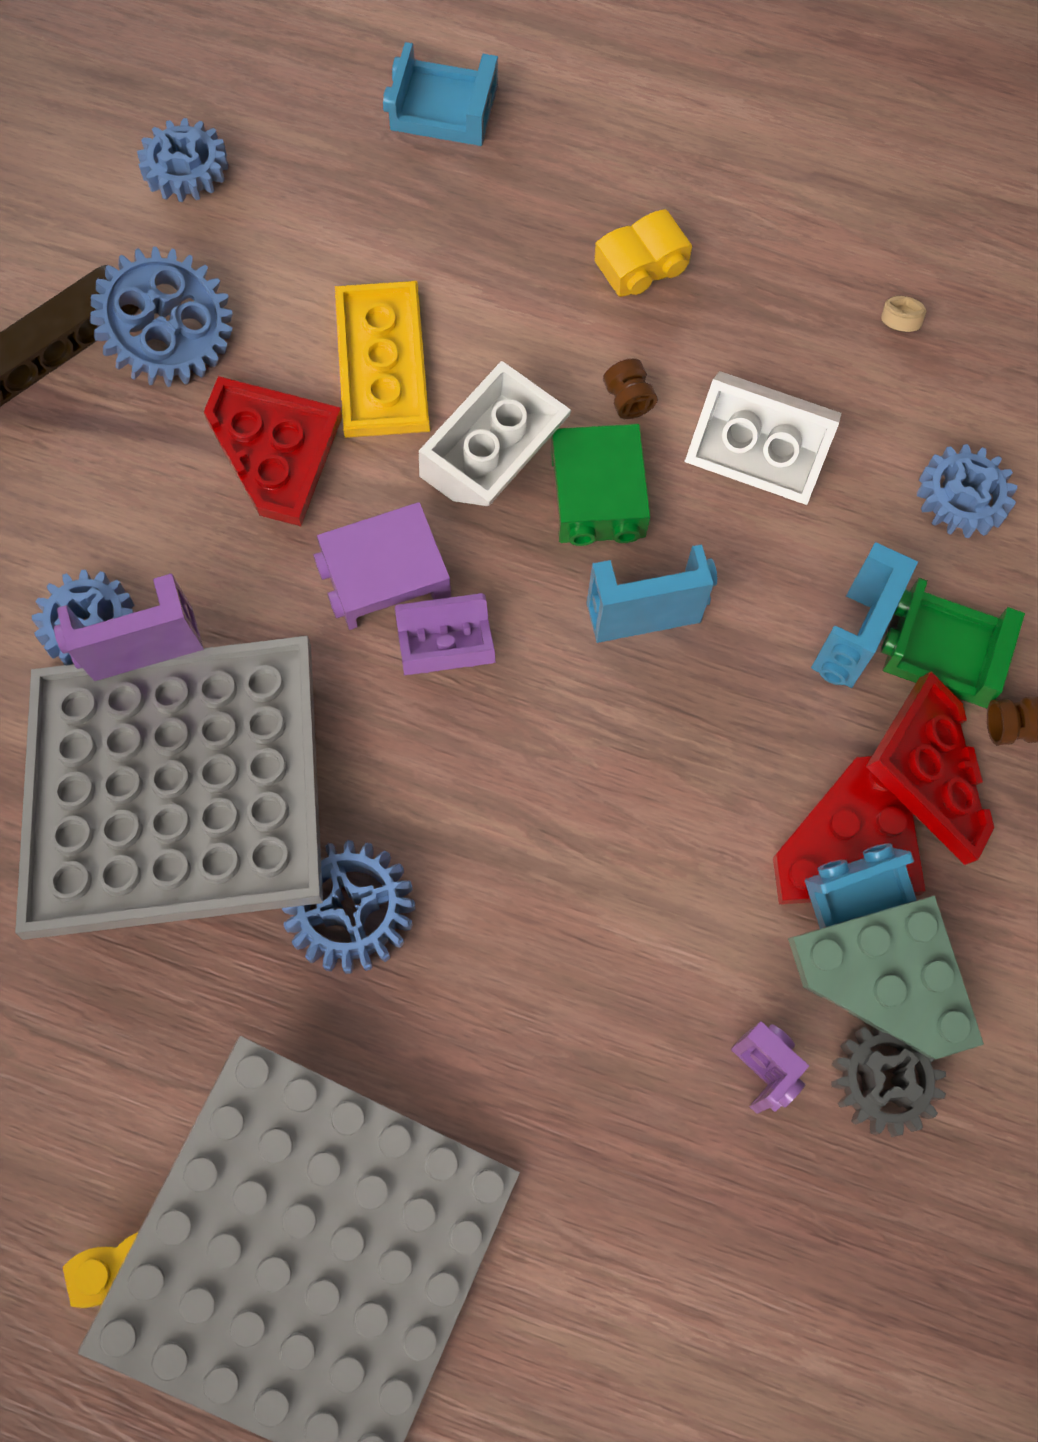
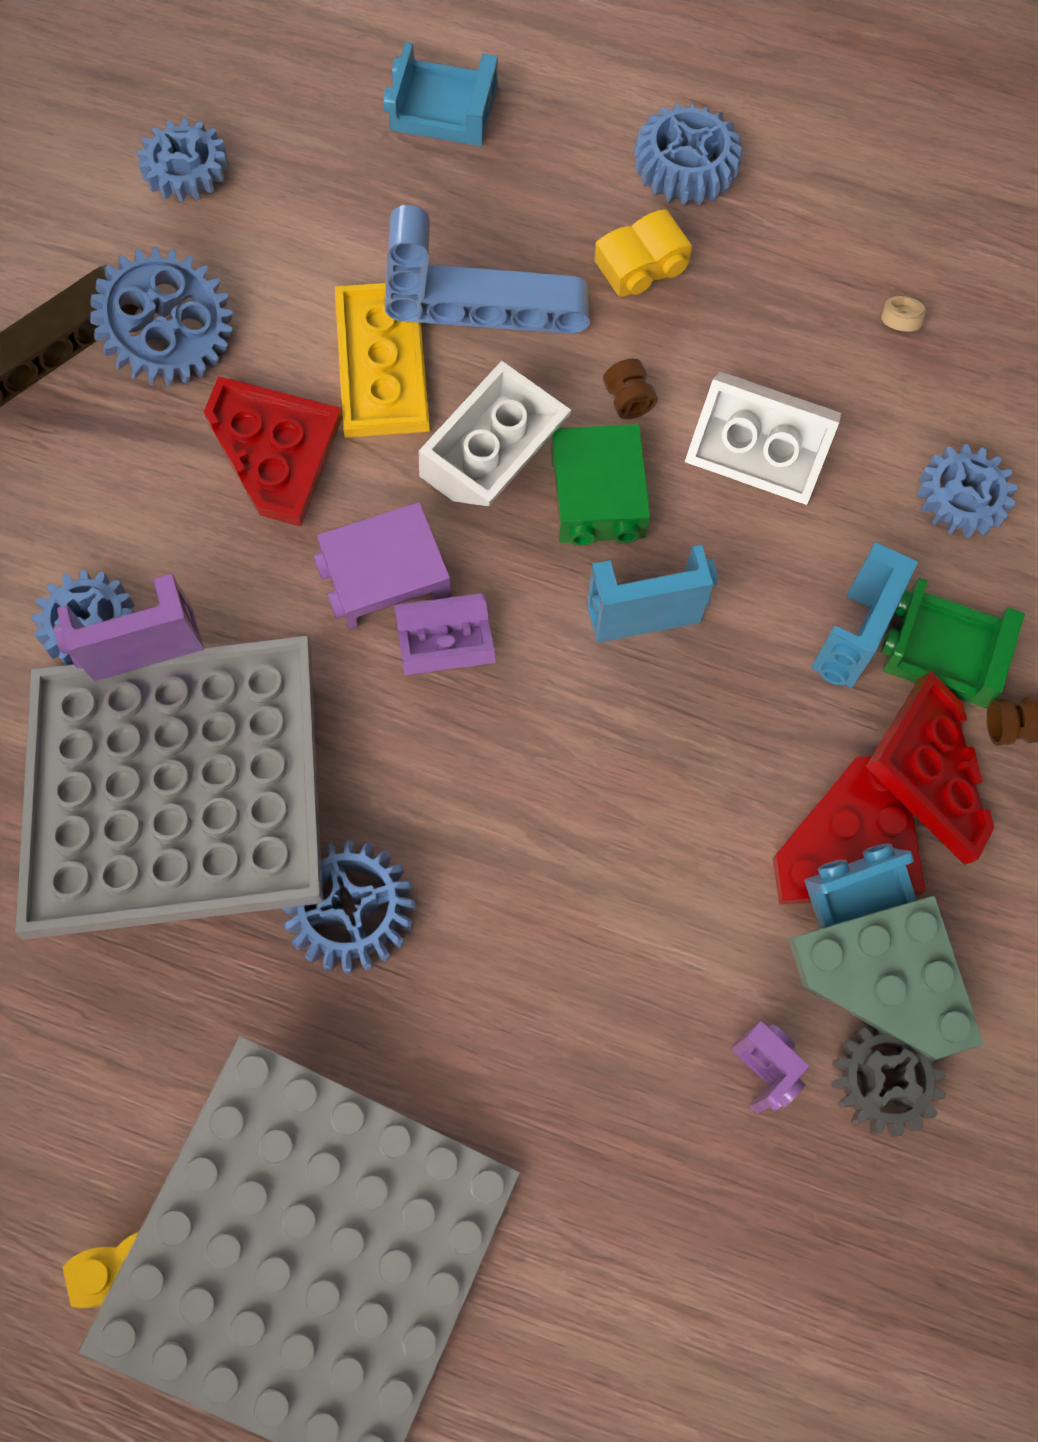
(474, 295): none -> medium blue beam
(690, 141): none -> medium blue gear

